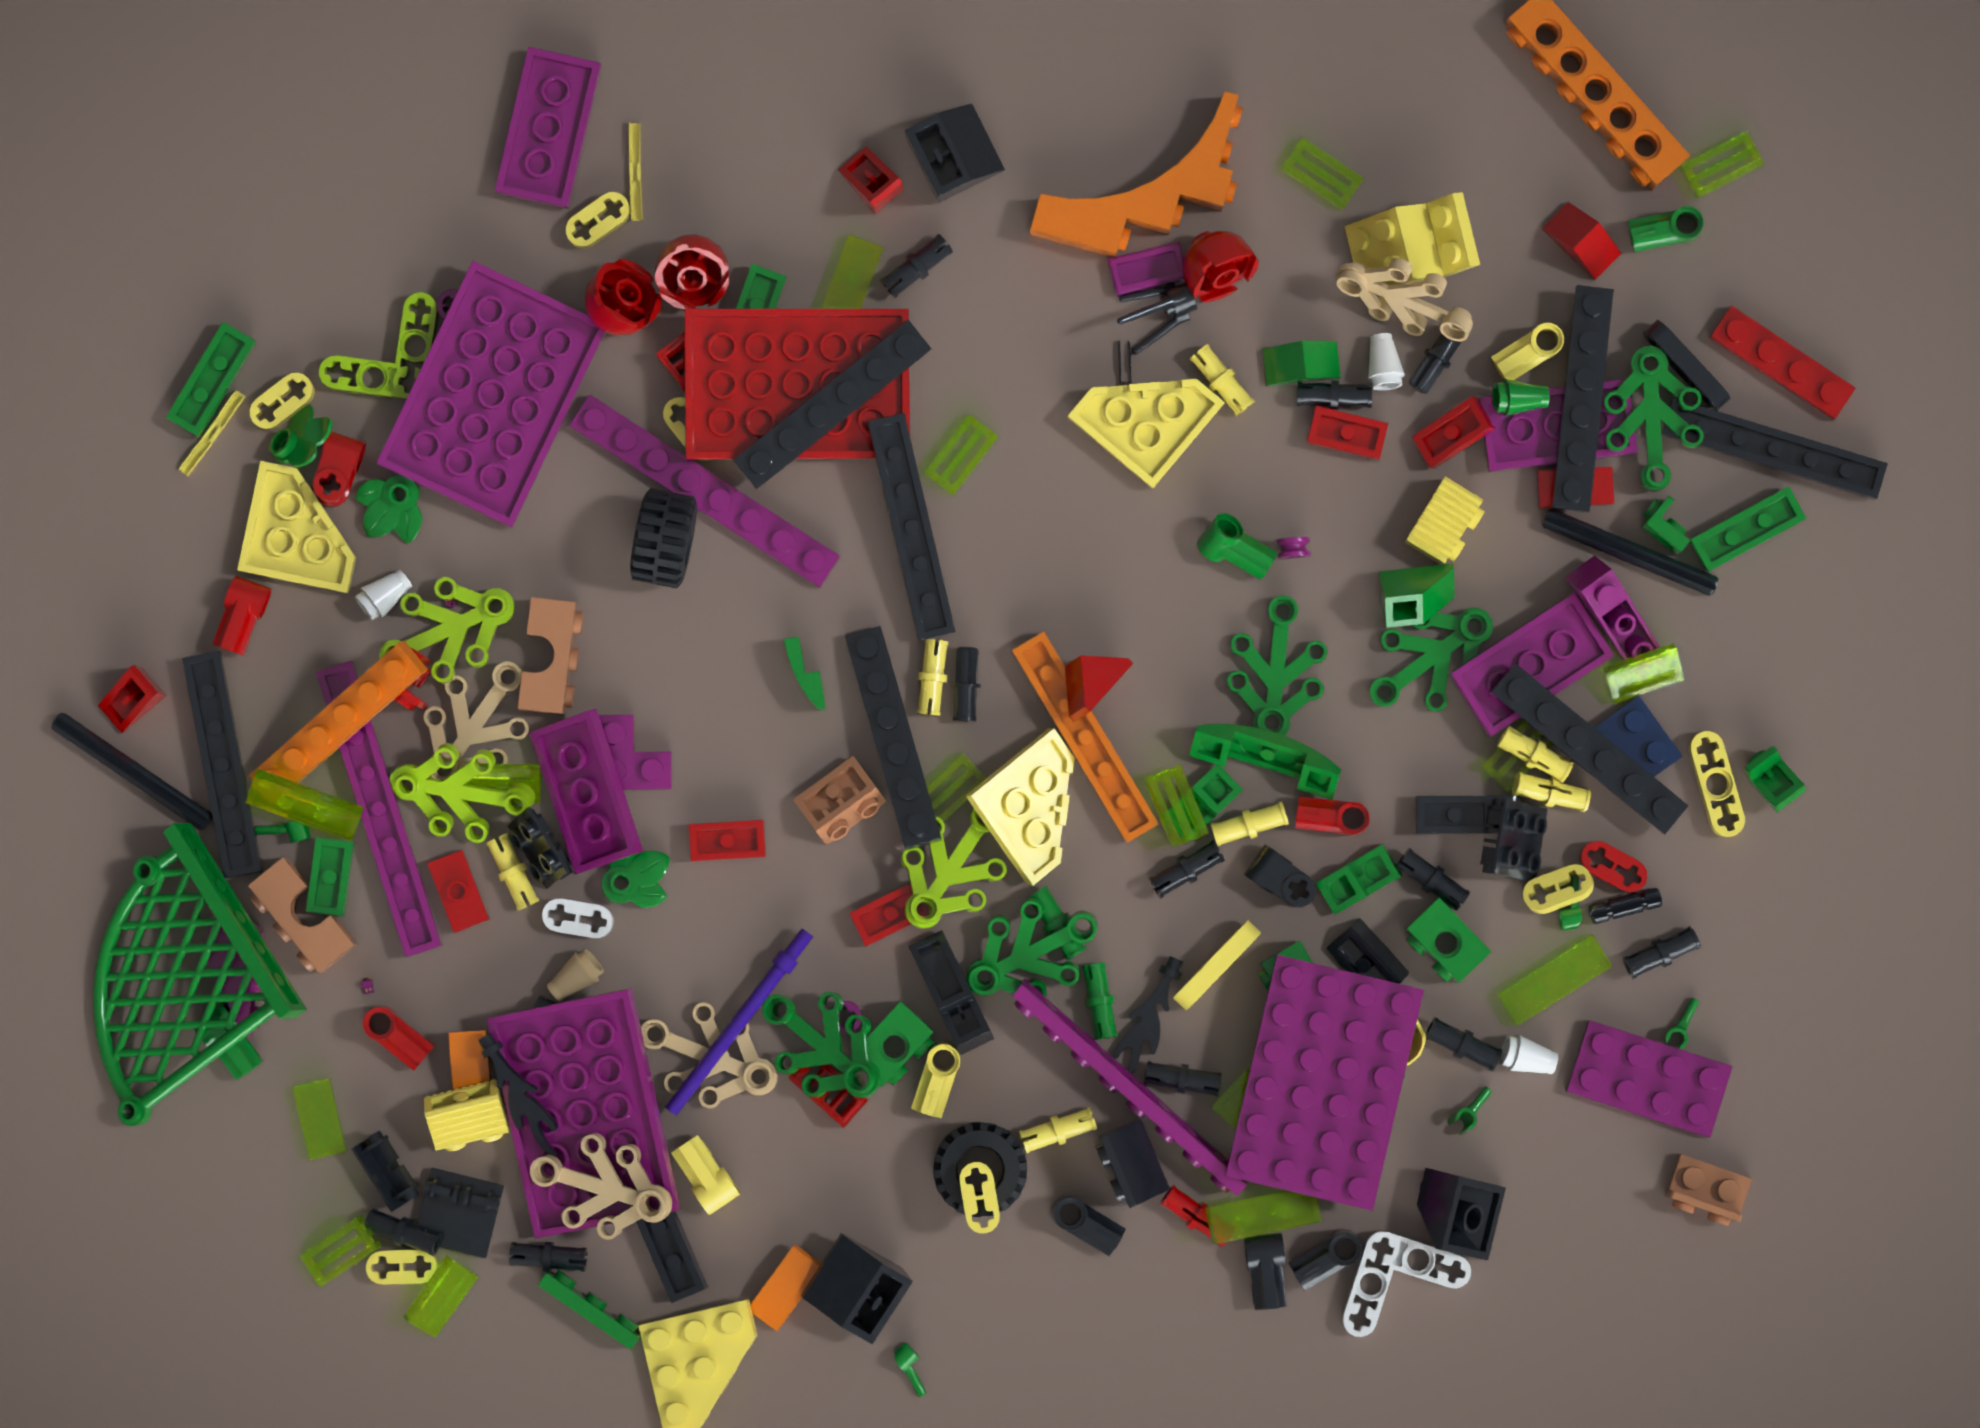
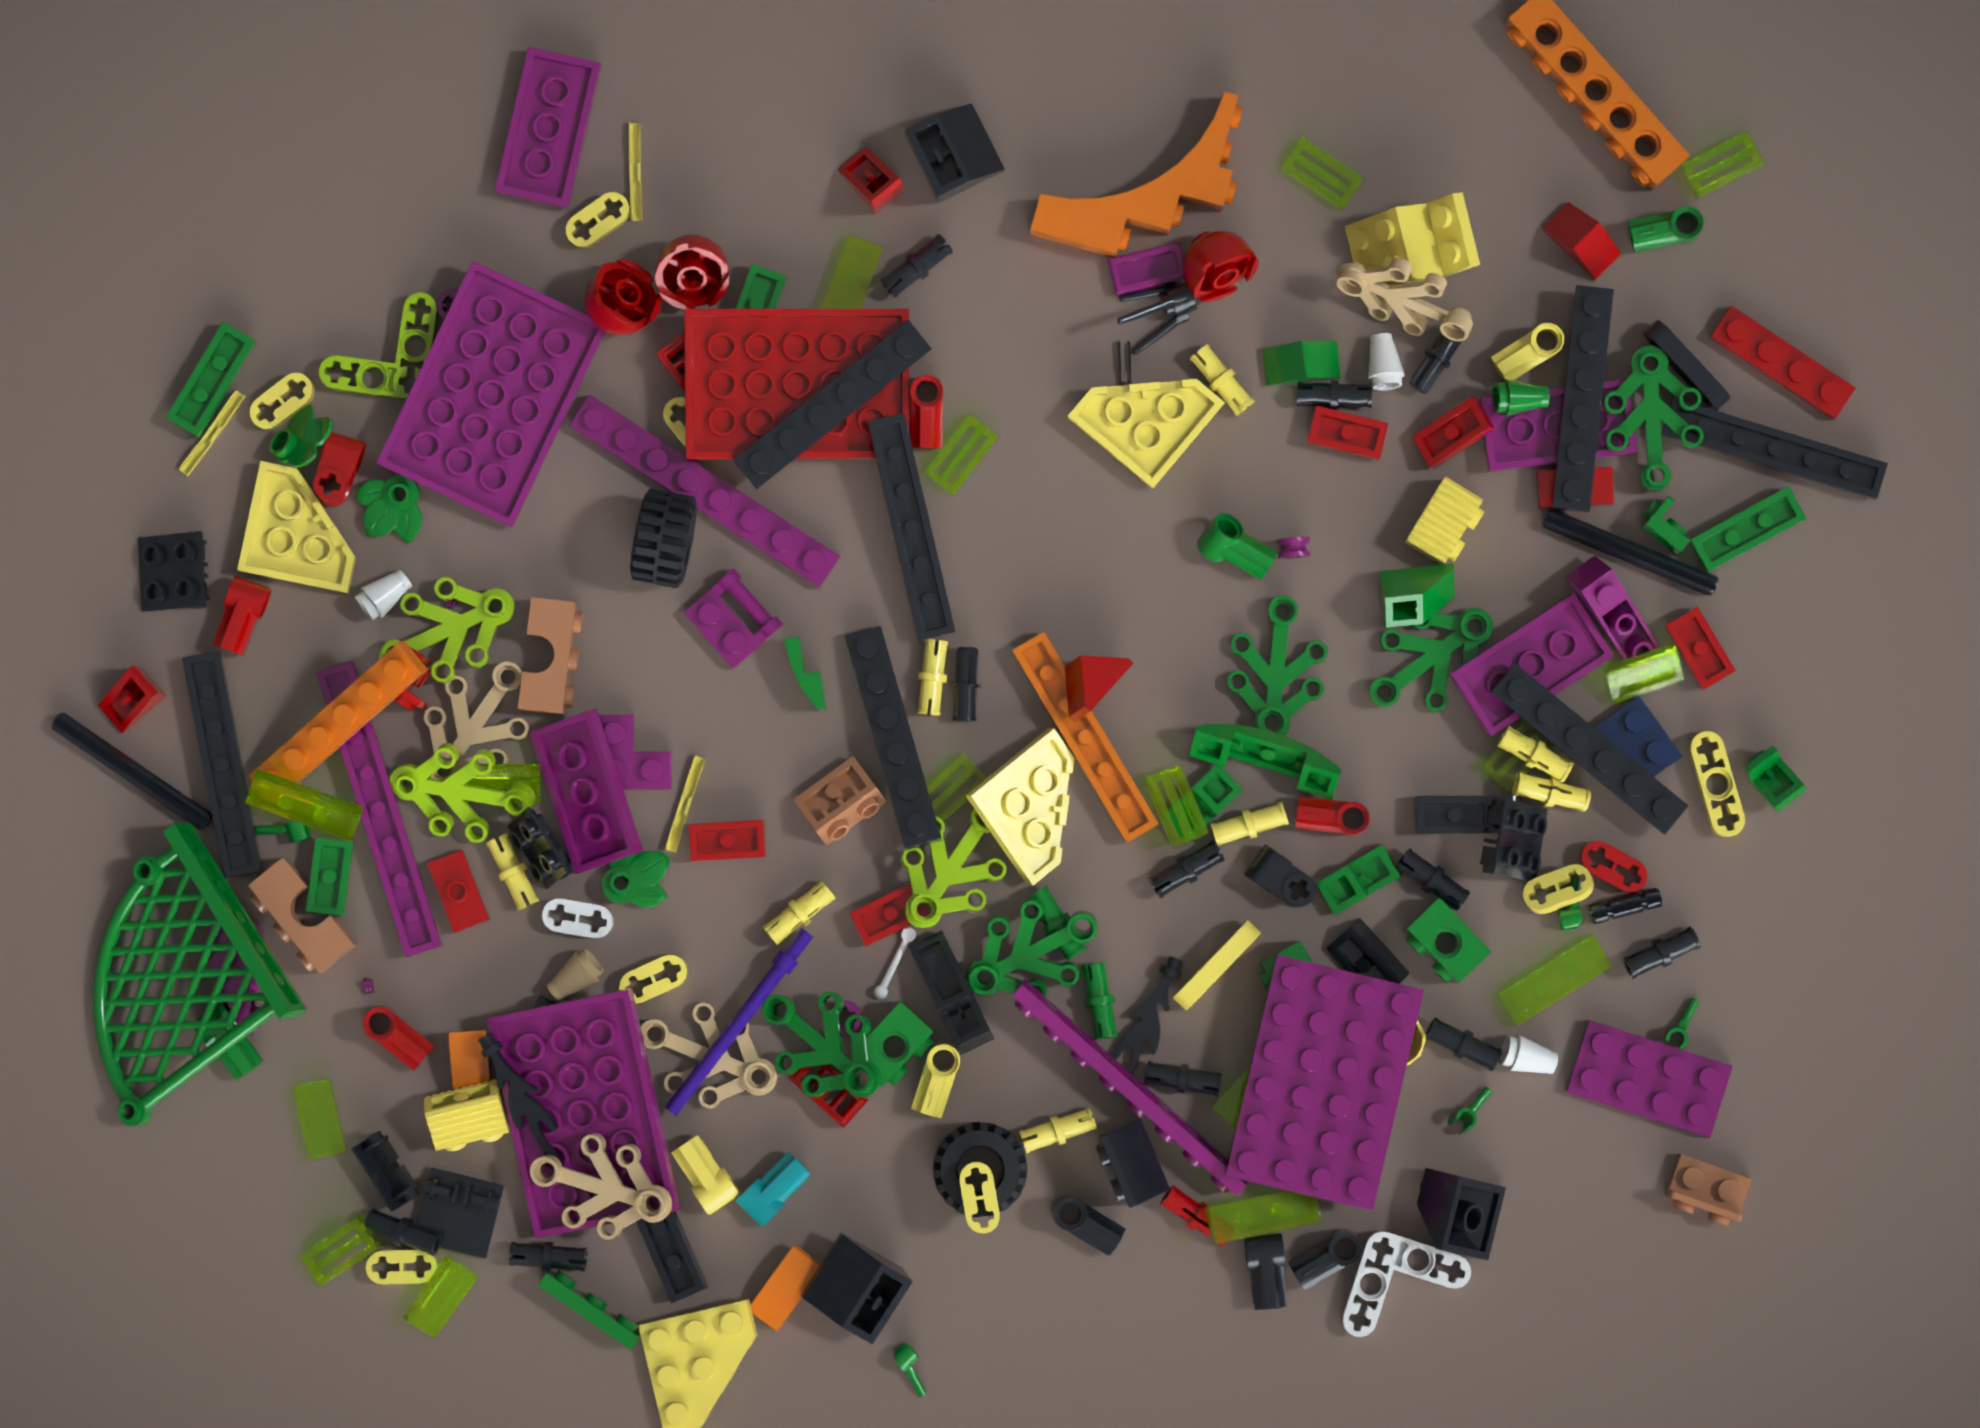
(173, 571): none -> black hinge
(650, 970): none -> light yellow beam
(685, 803): none -> light yellow piece
(724, 628): none -> magenta plate
(768, 1194): none -> teal piece
(799, 912): none -> light yellow pin
(907, 935): none -> white hinge
(926, 418): none -> red piece
(1699, 648): none -> red plate

